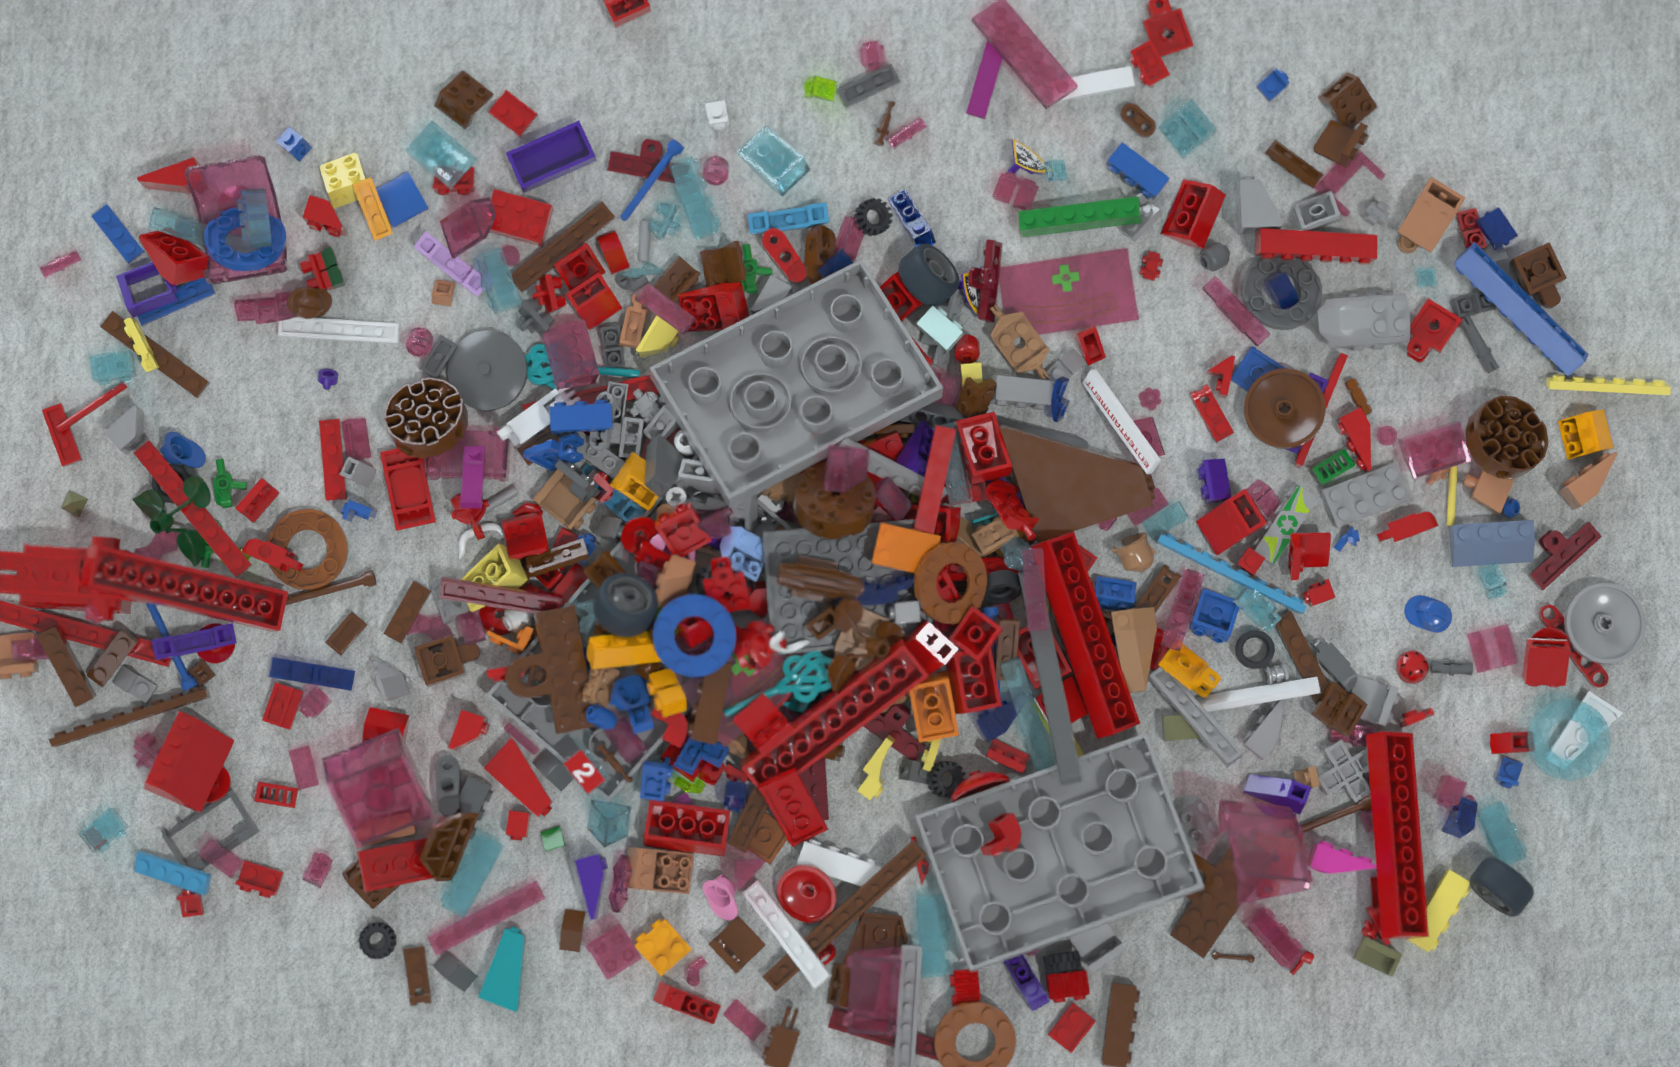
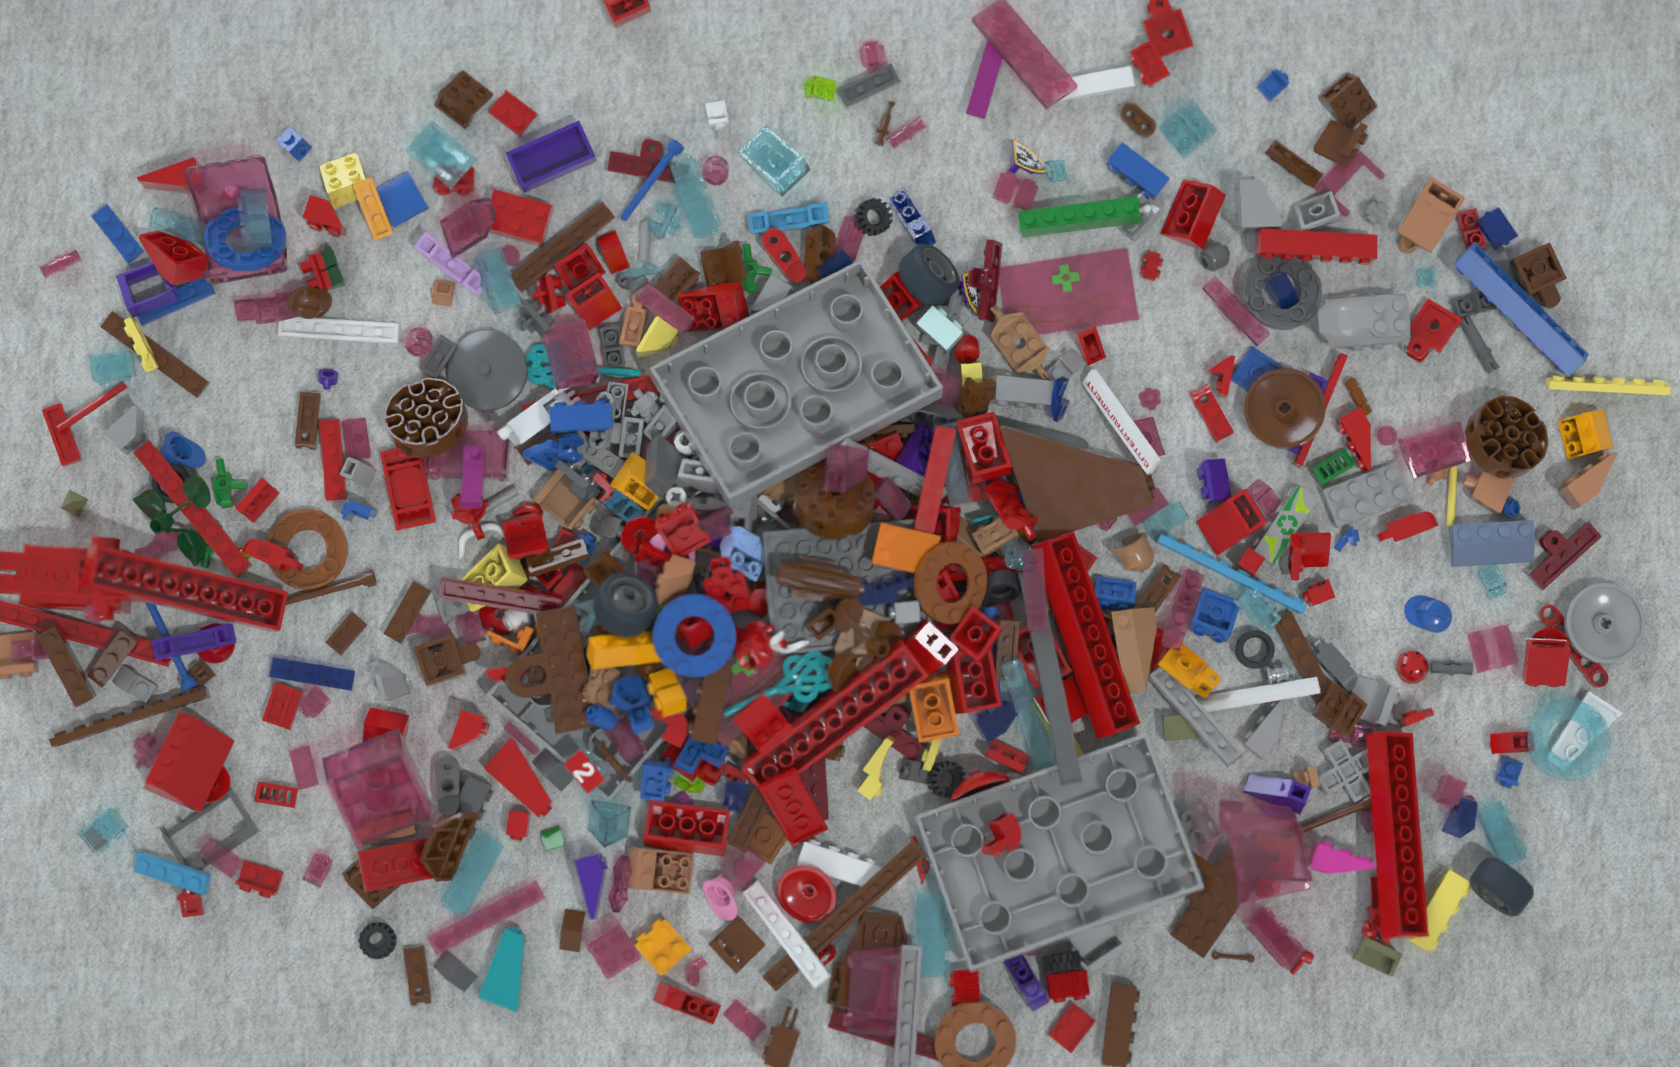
(307, 420): none -> reddish brown plate

